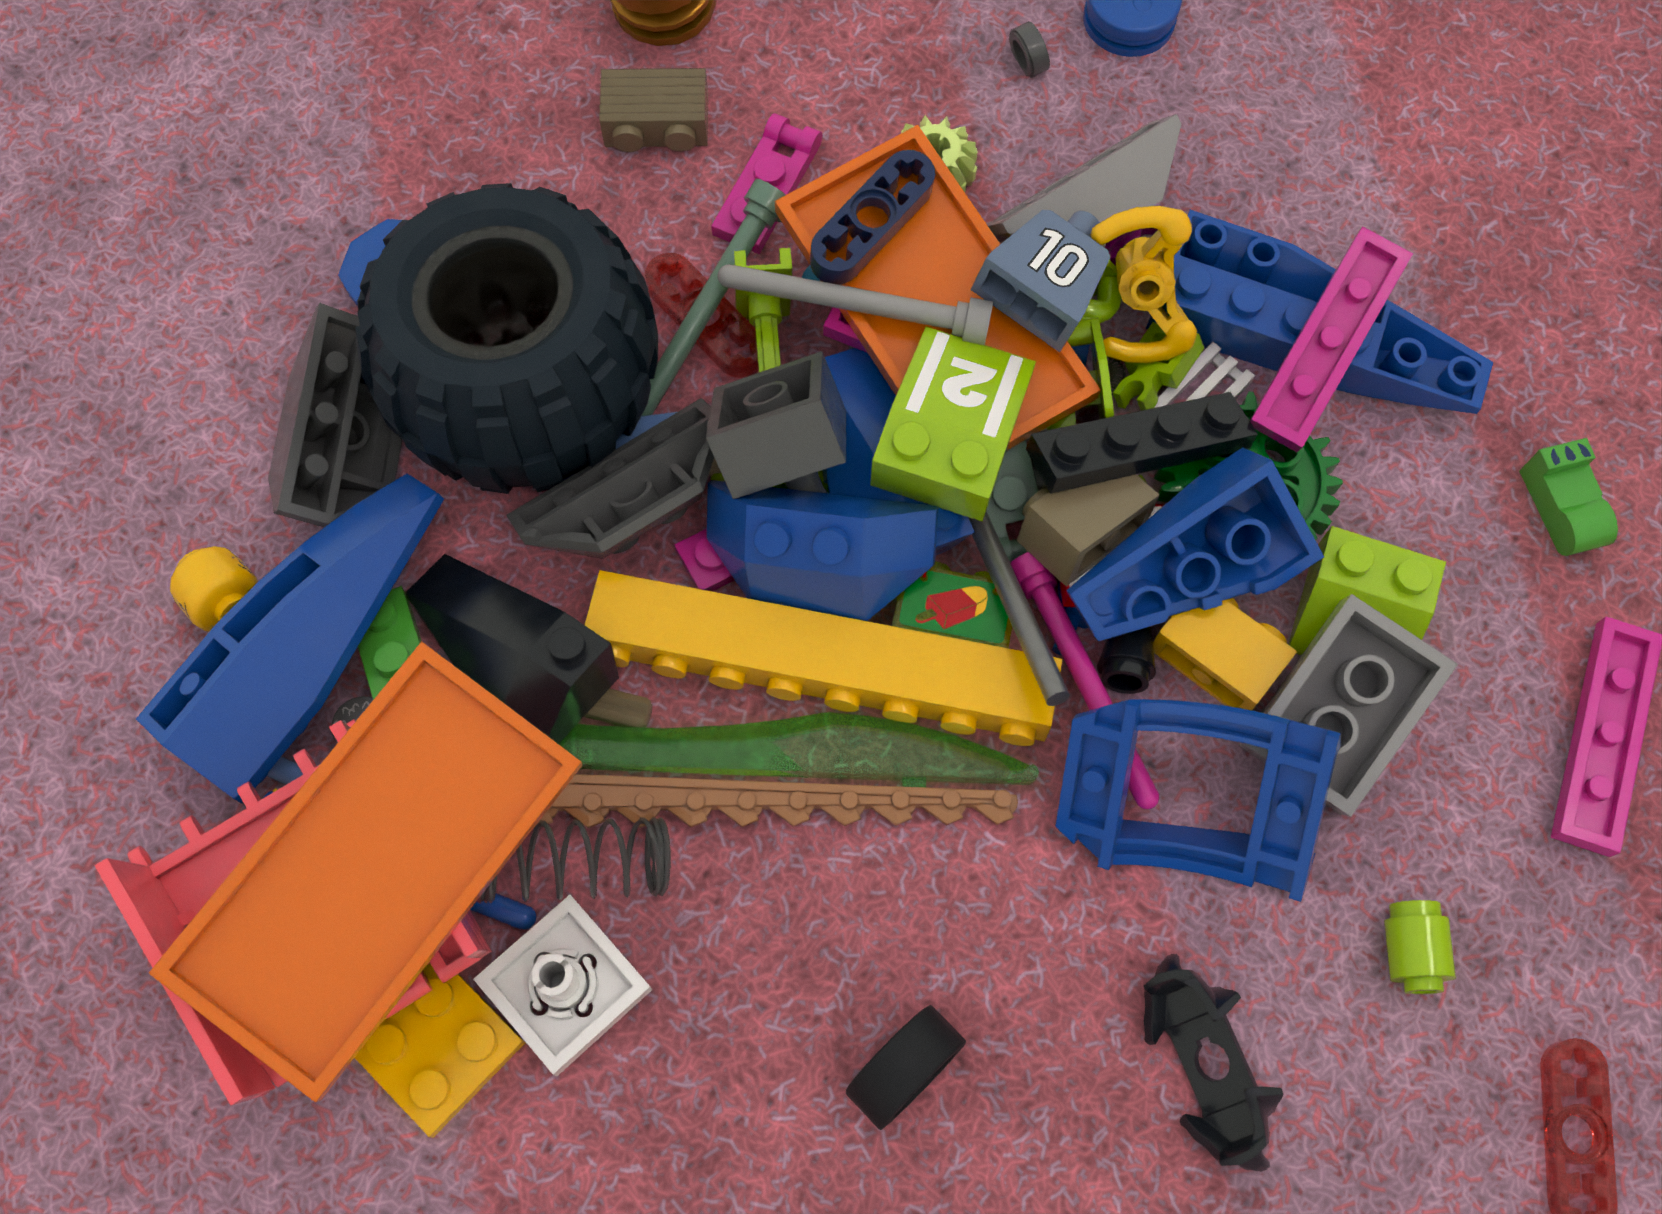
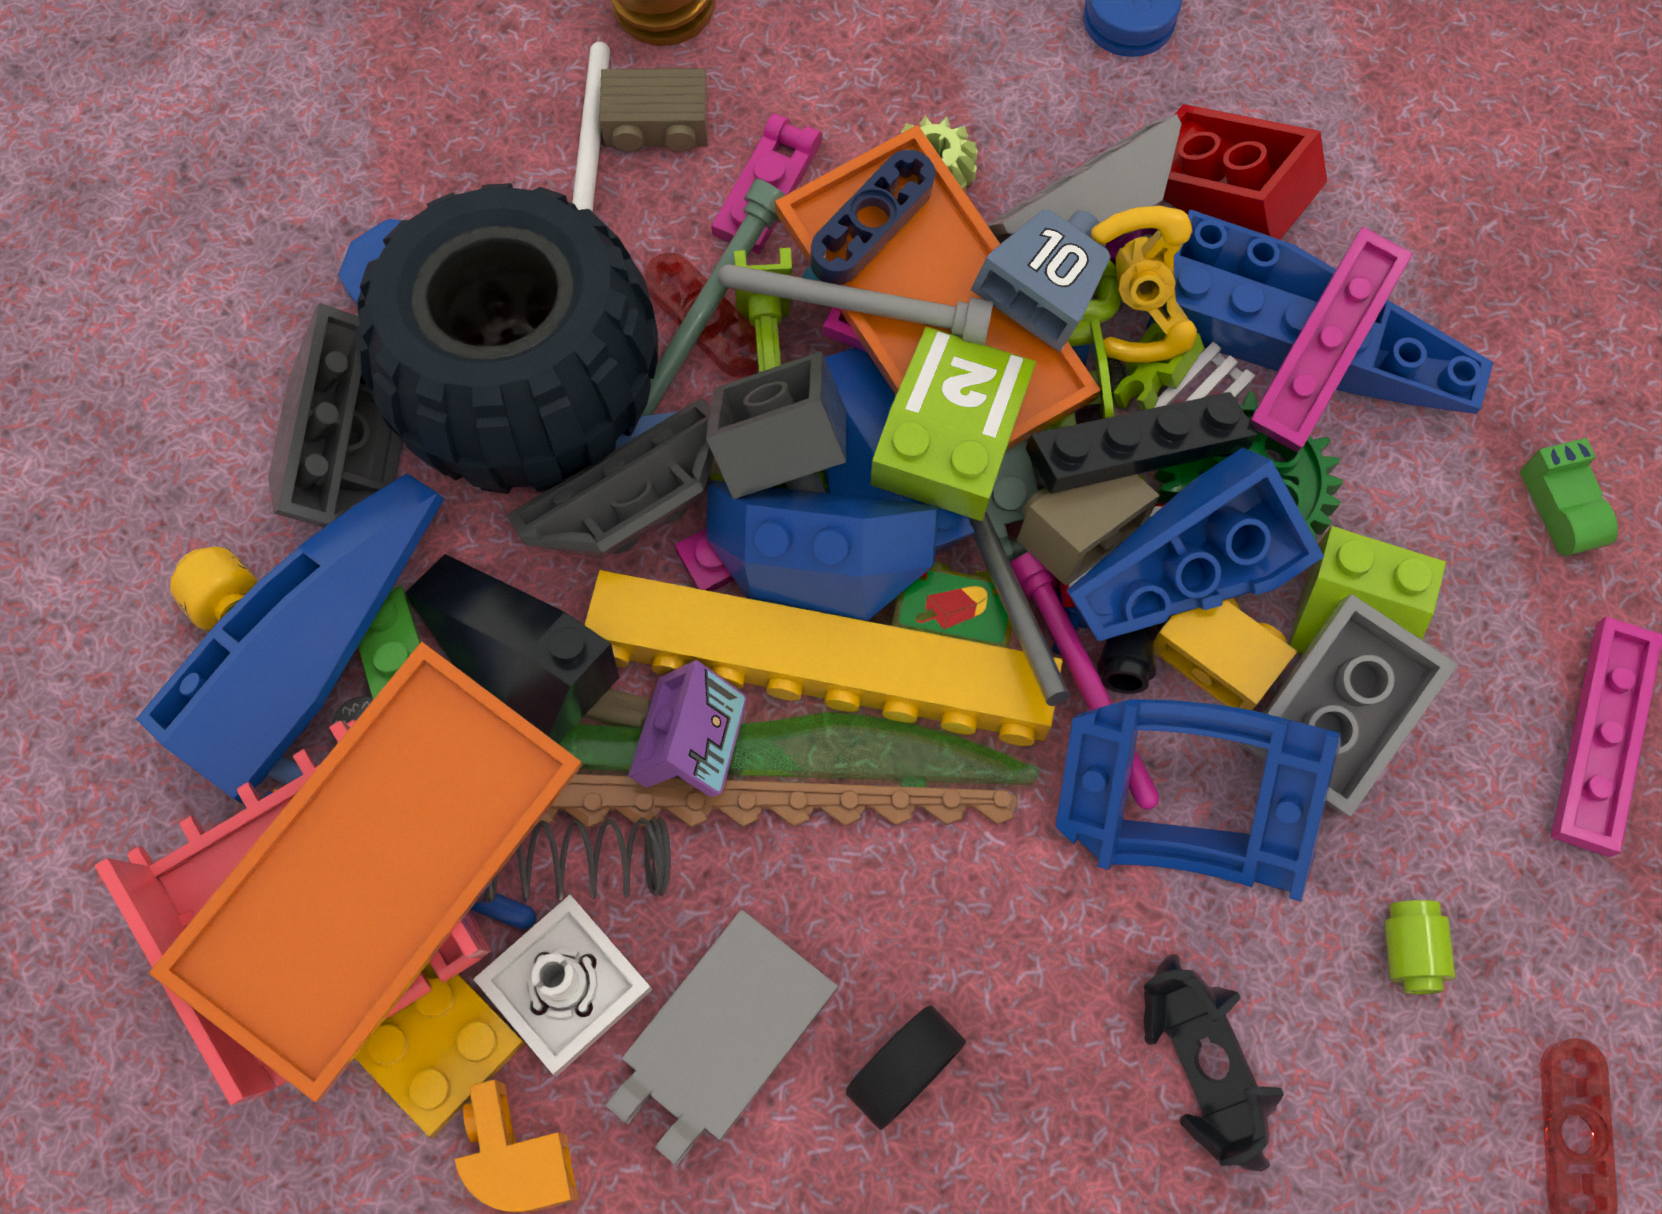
(509, 1173): none -> light orange brick
(590, 129): none -> white piece
(689, 730): none -> medium lavender panel
(722, 1034): none -> light grey tile
(1029, 49): dark grey tile -> none
(1245, 169): none -> red slope

